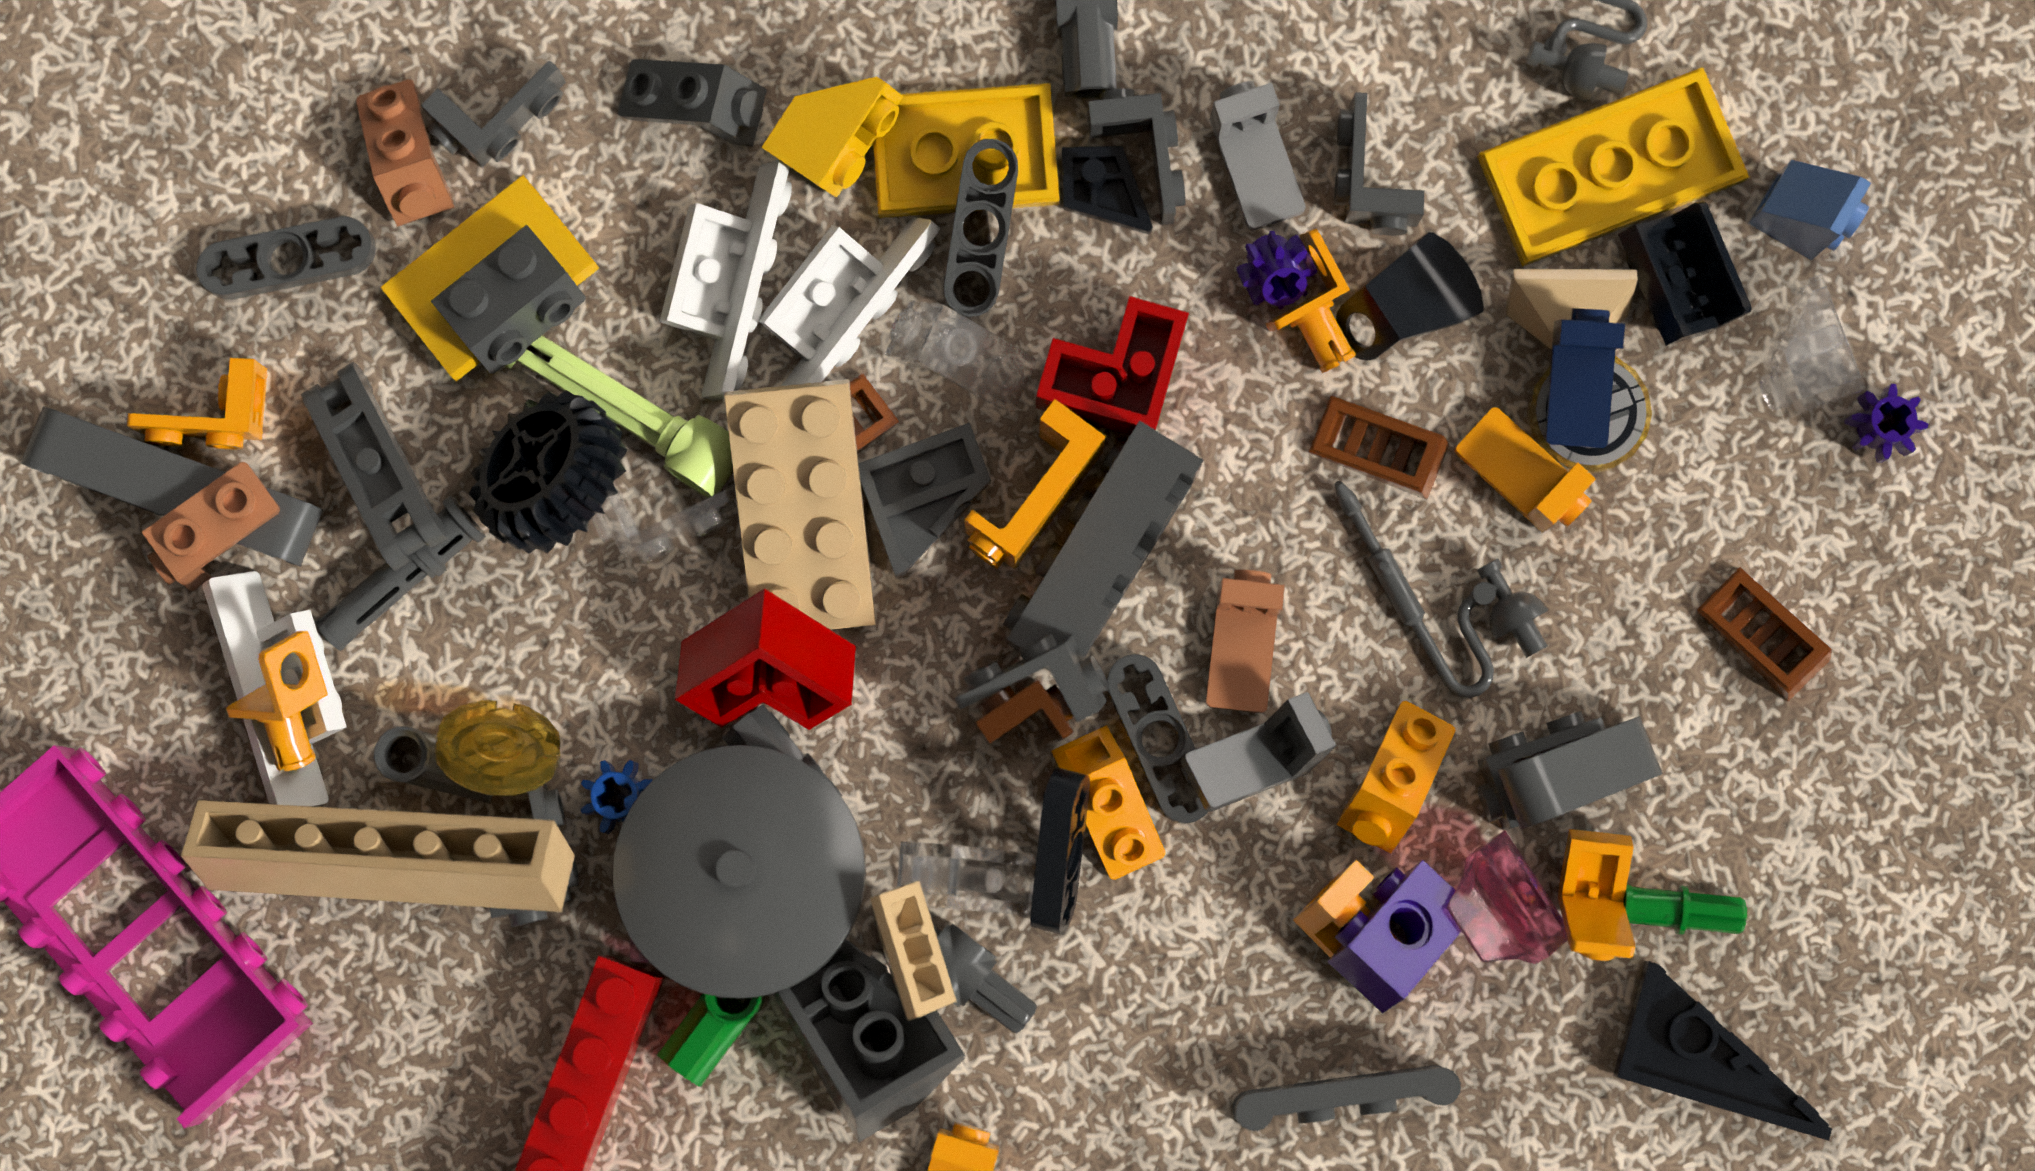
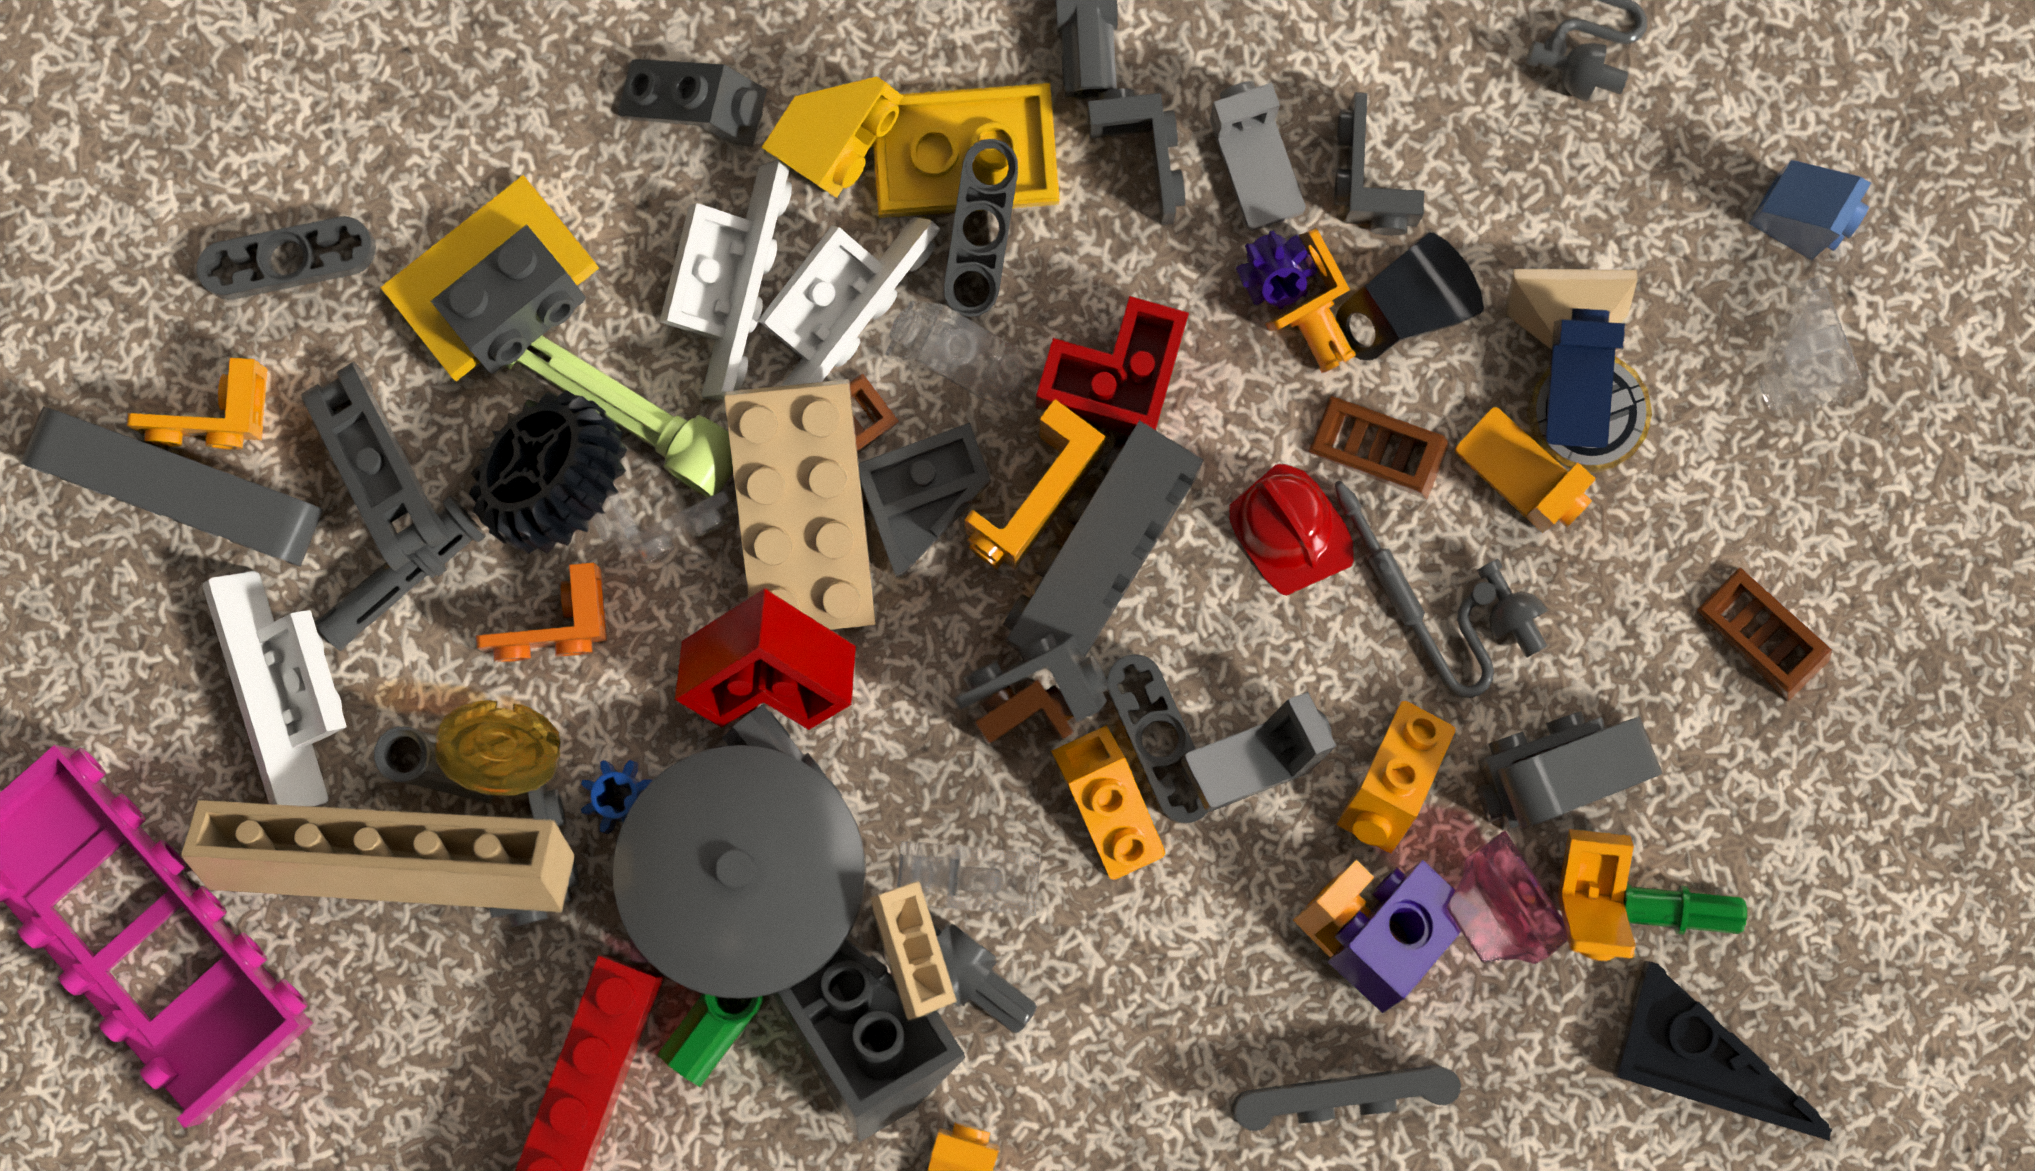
(209, 526): nougat bracket -> none
(280, 704): light orange bracket -> none
(402, 153): nougat bracket -> none
(500, 135): dark grey bracket -> none
(580, 599): none -> orange bracket
(1059, 850): black beam -> none
(1103, 187): black piece -> none
(1243, 642): nougat bracket -> none
(1291, 530): none -> red piece
(1612, 166): yellow tile -> none
(1685, 273): black bracket -> none
(1874, 410): dark purple gear -> none

